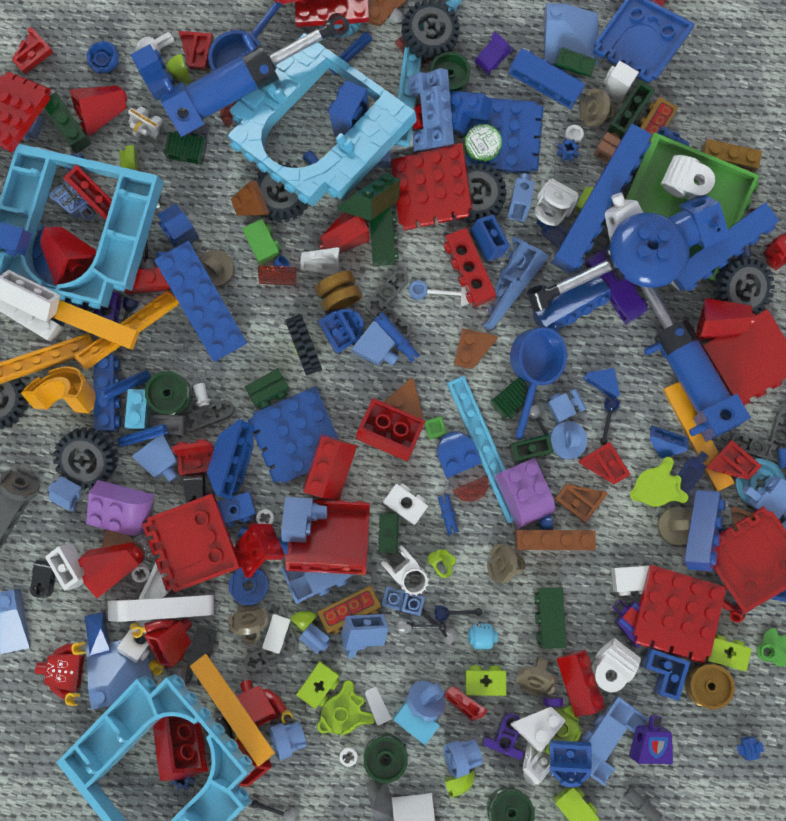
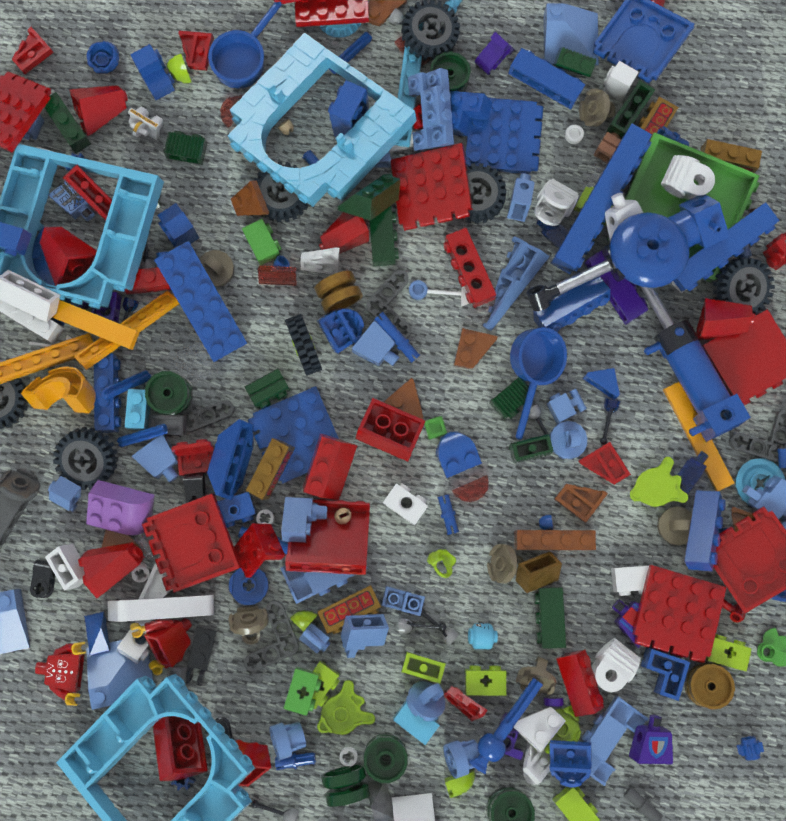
(129, 157): lime brick -> none
(158, 43): white axle -> none
(201, 395): white pin -> none
(232, 710): light orange tile -> none
(235, 79): blue piece -> none
(261, 704): red torso -> none
(270, 469): none -> pearl gold brick
(276, 633): white sticker -> none
(285, 127): none -> tan hinge
(294, 700): none -> bright green brick
(295, 761): none -> blue axle
(342, 520): none -> tan hinge
(345, 785): none -> dark green wheel
(377, 706): white sticker -> none
(388, 533): dark green brick -> none
(403, 569): white piece -> none
(423, 667): none -> lime brick
(442, 612): hinge -> none
(480, 436): medium azure tile -> none
(483, 142): tile -> none
(490, 238): blue brick -> none
(492, 745): none -> blue piece
(526, 493): medium lavender brick -> none
(538, 572): none -> pearl gold brick
(568, 155): blue gear -> none
(667, 442): blue slope -> none
(734, 462): red wing -> none

